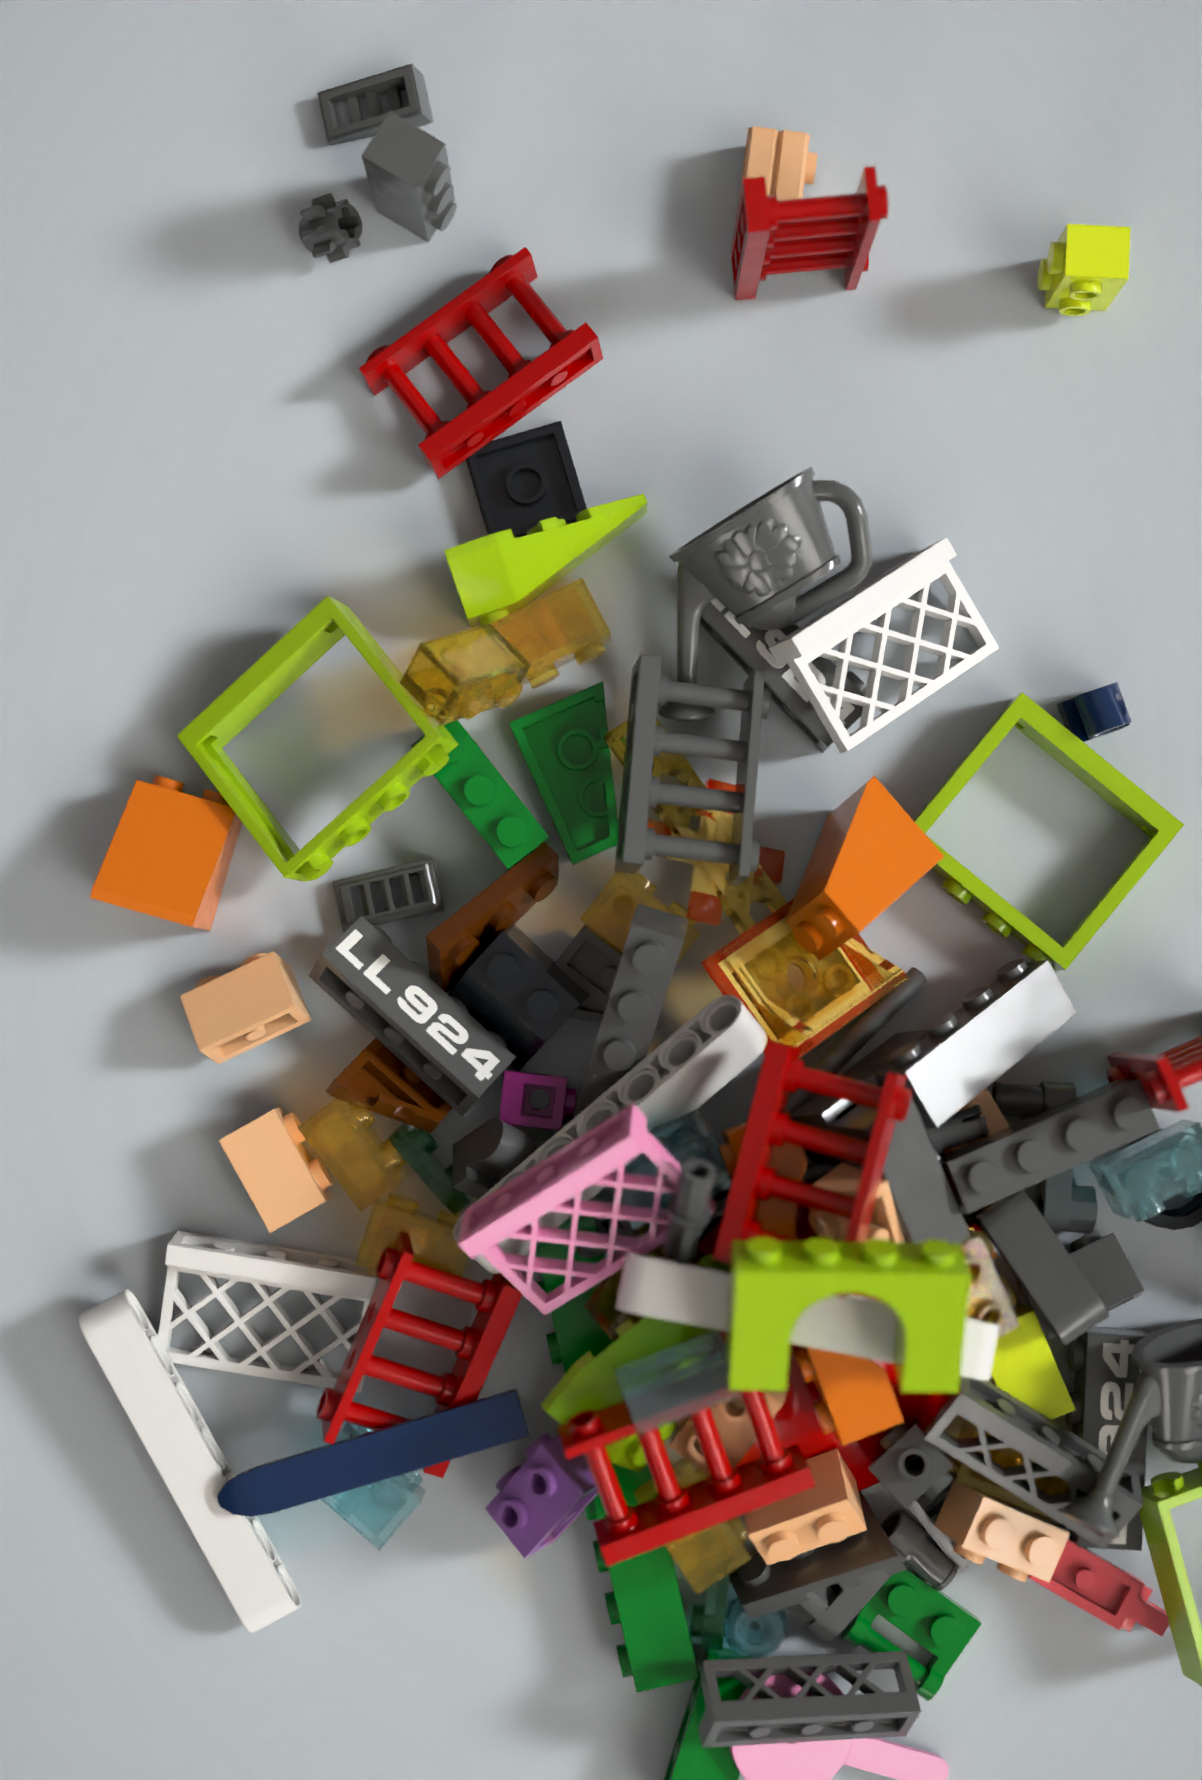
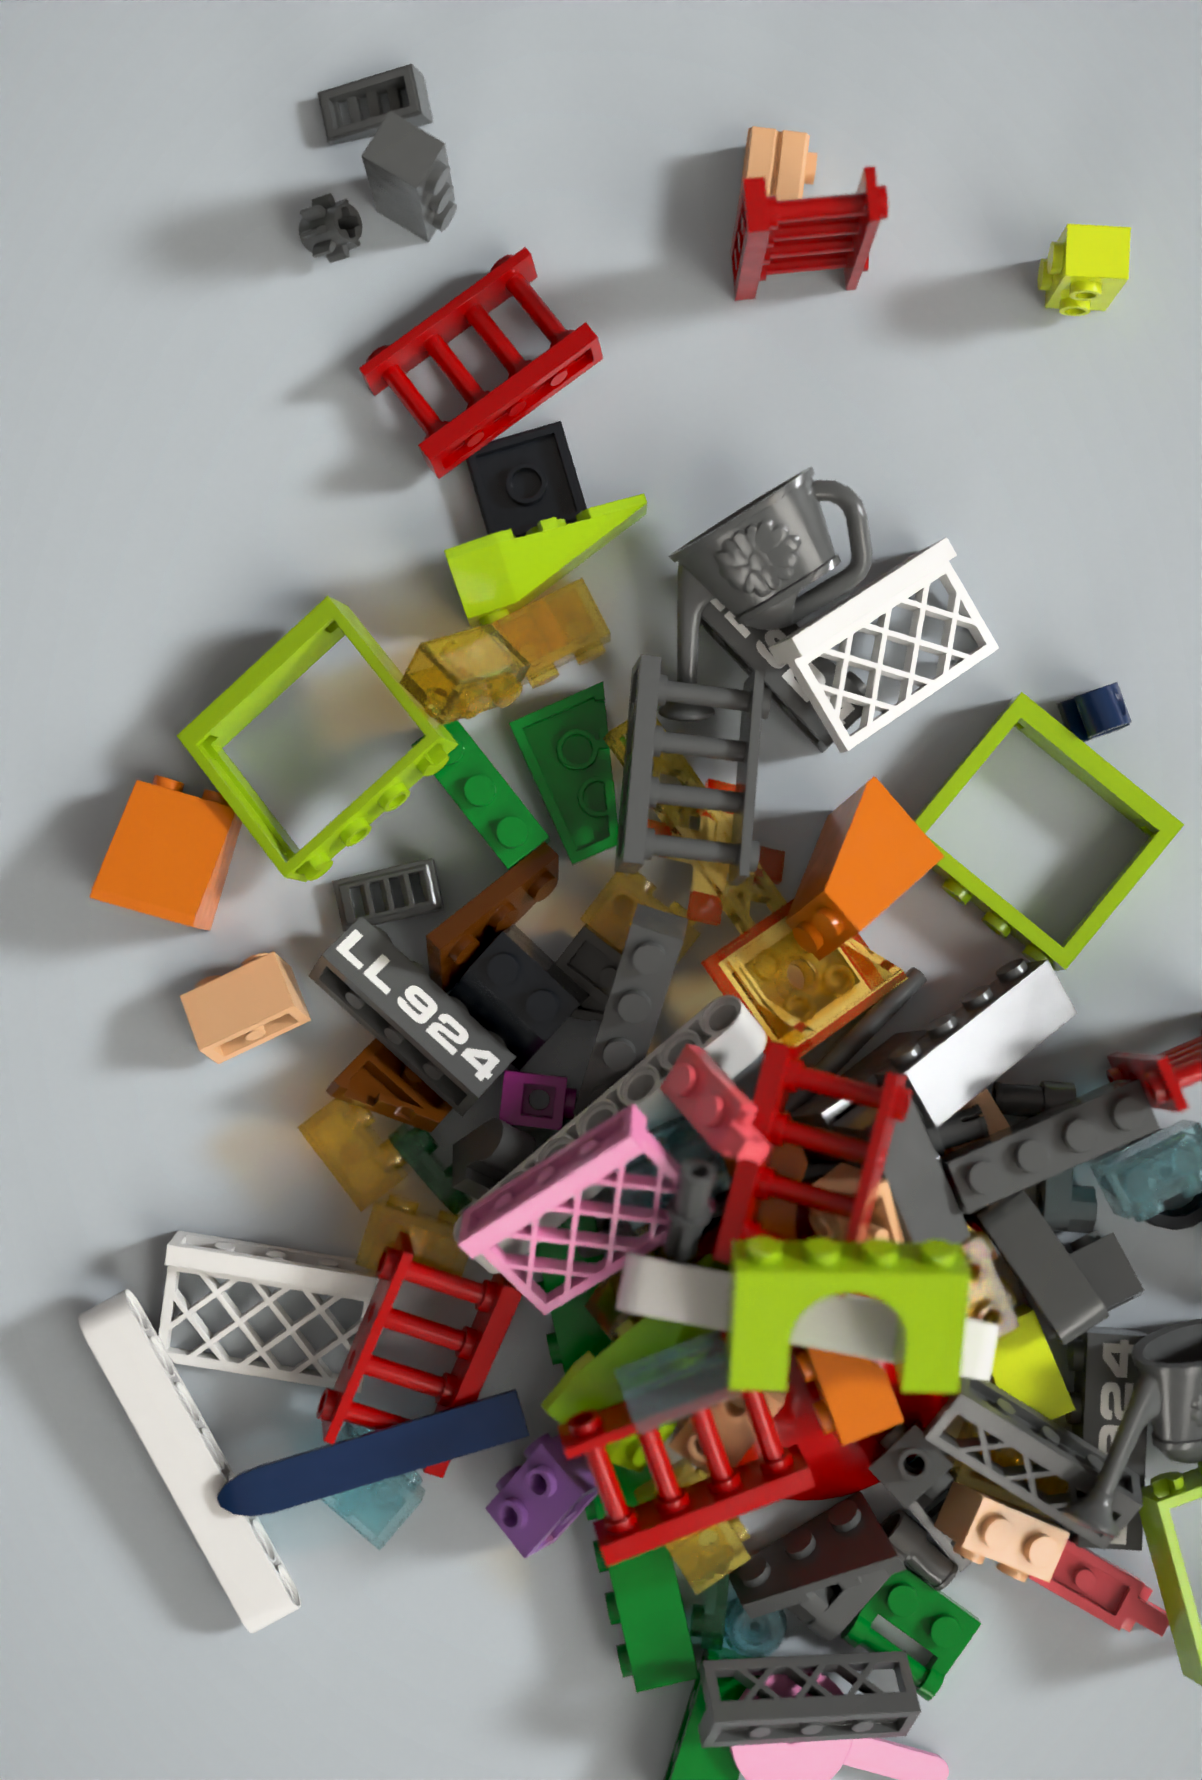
(277, 1168): light nougat brick -> none
(714, 1105): none -> coral hinge
(809, 1517): light nougat brick -> none

